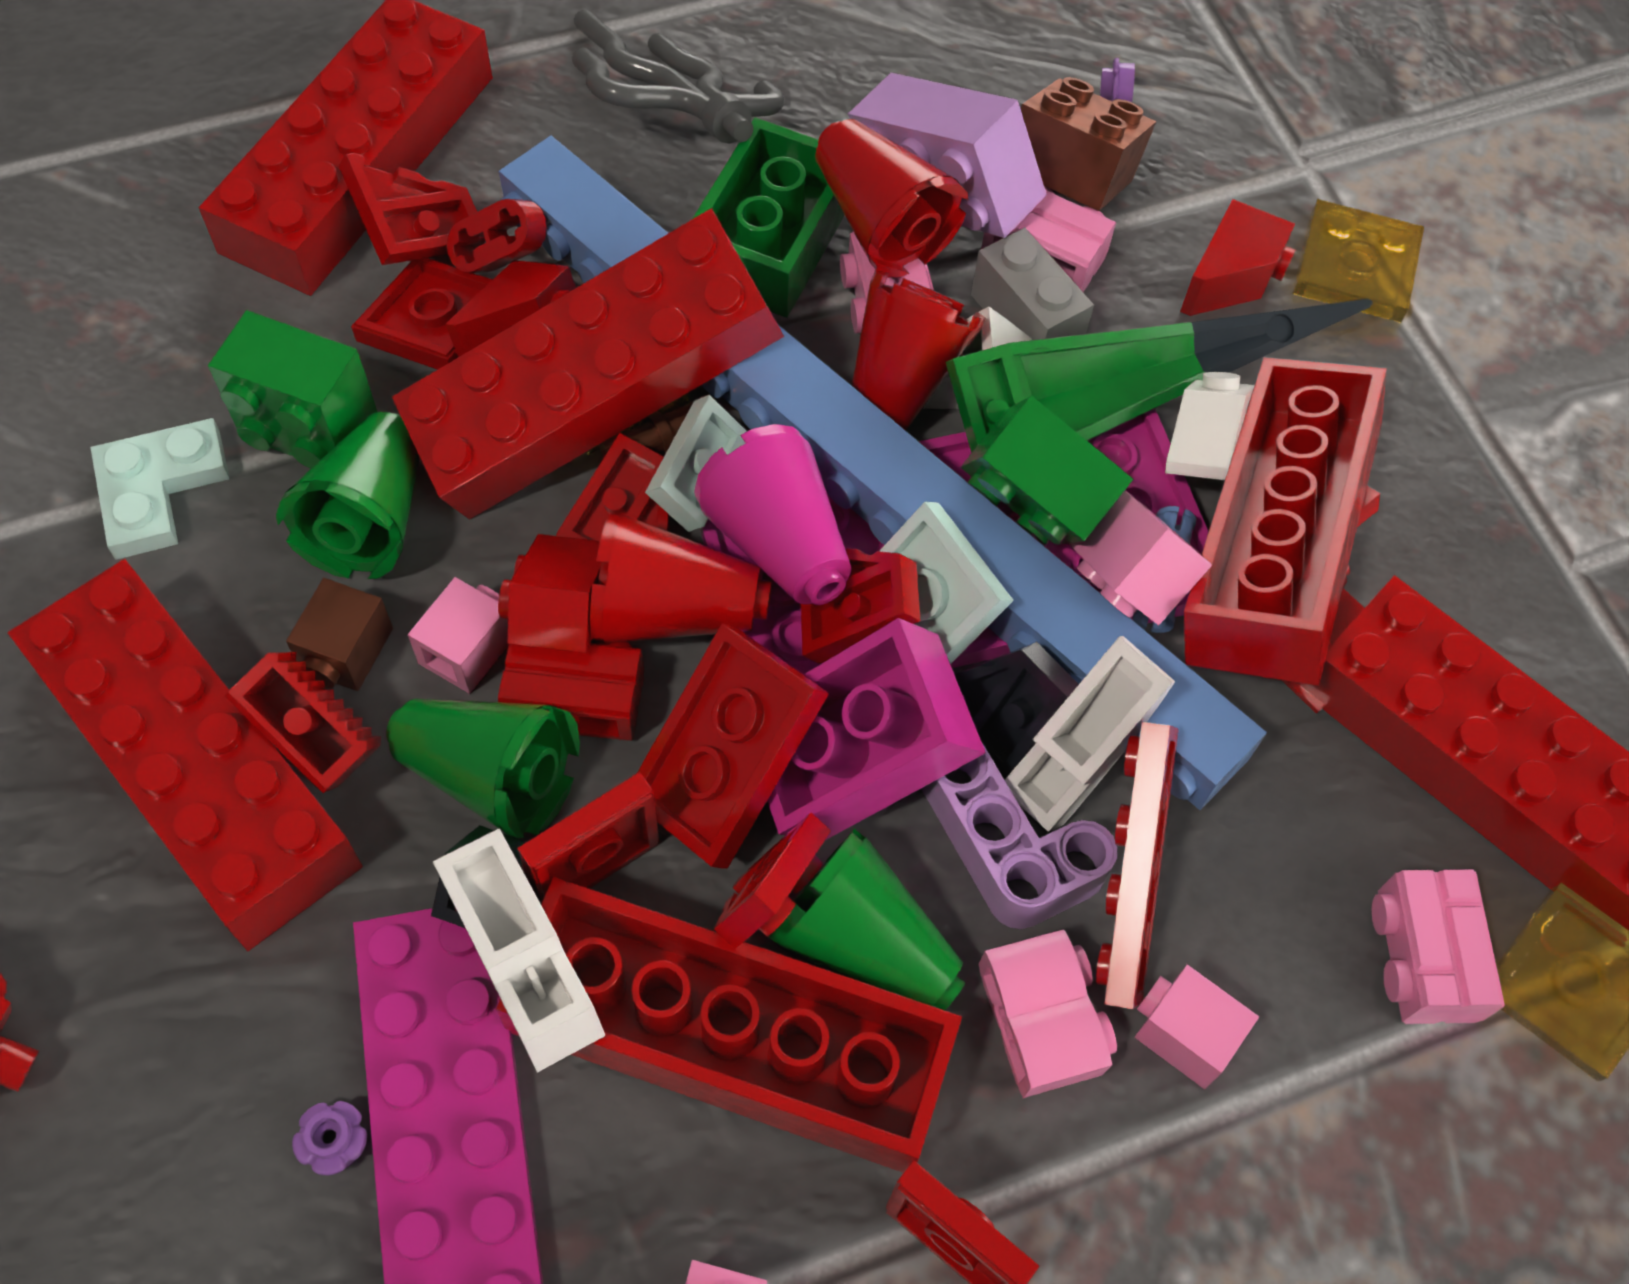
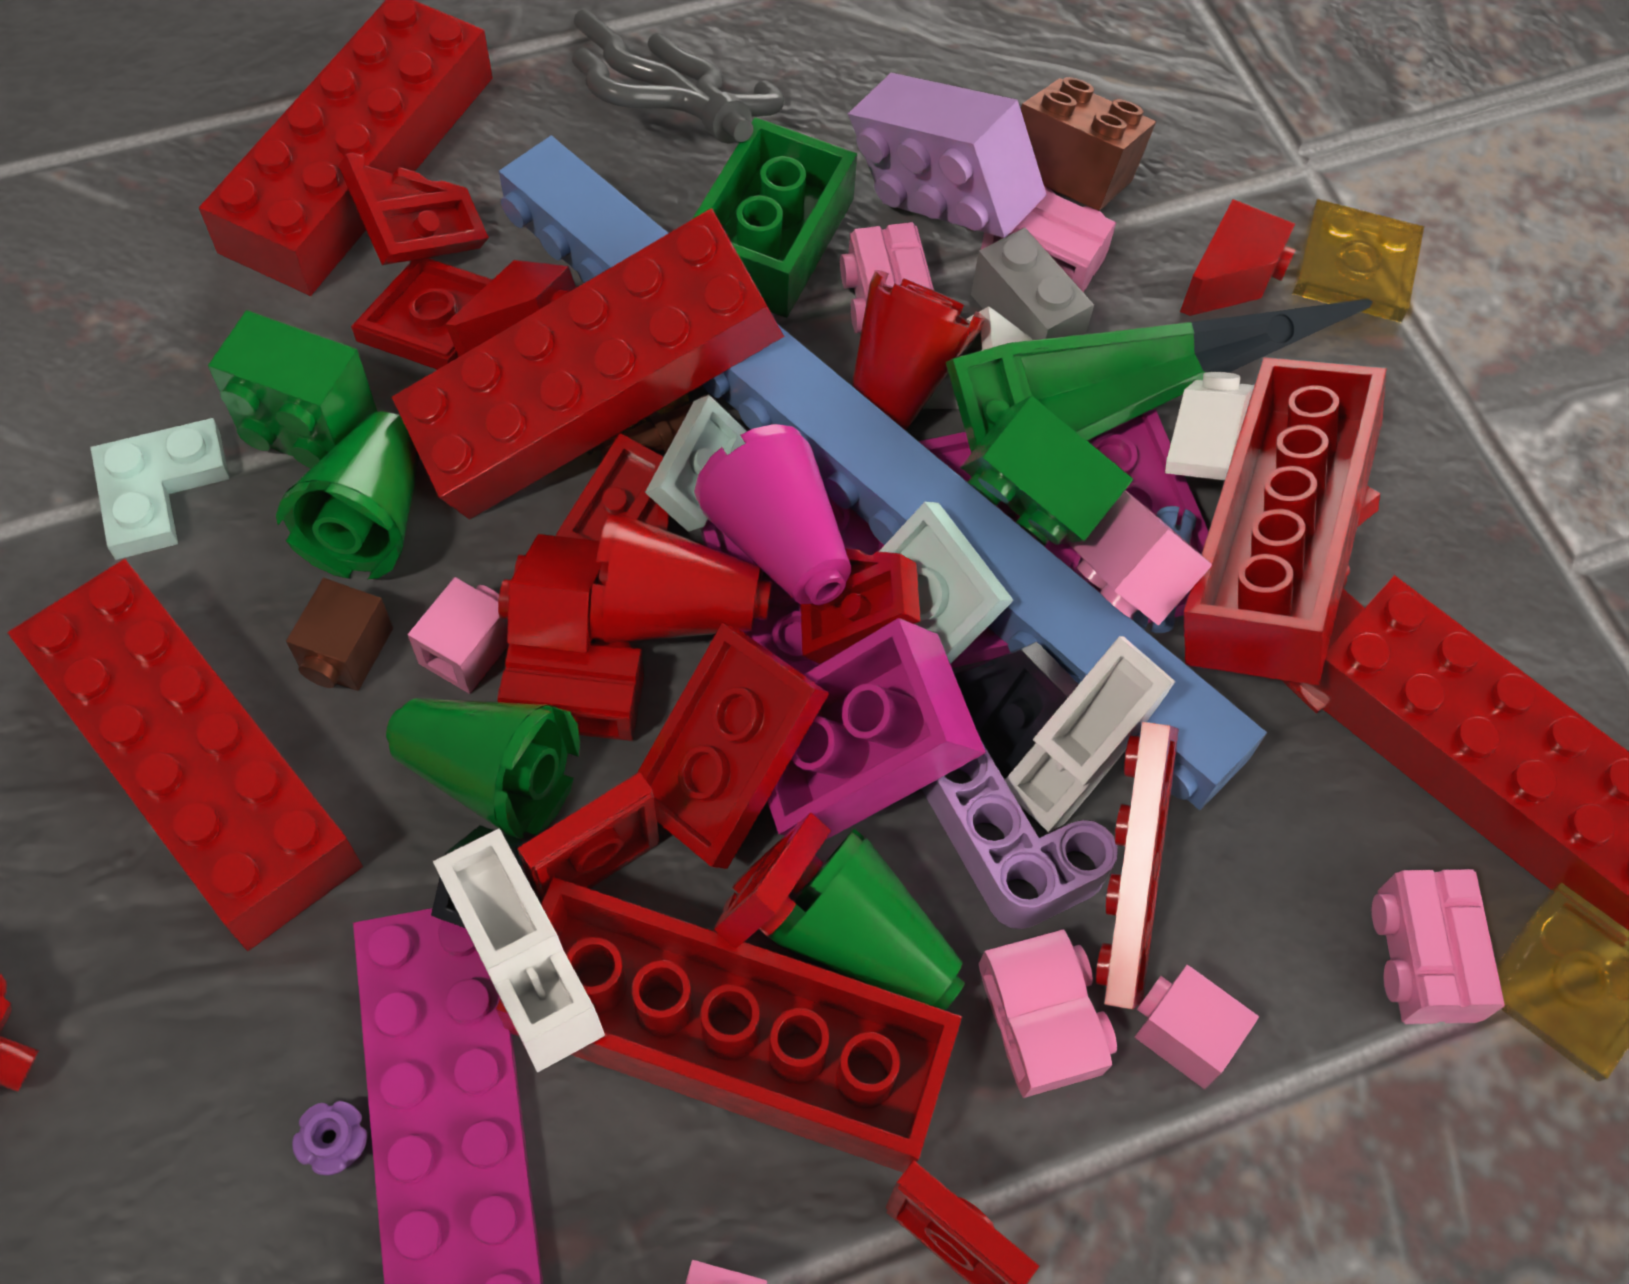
(303, 719): red brick -> none
(493, 225): red beam -> none
(889, 196): red cone -> none
(1118, 81): medium lavender plate -> none

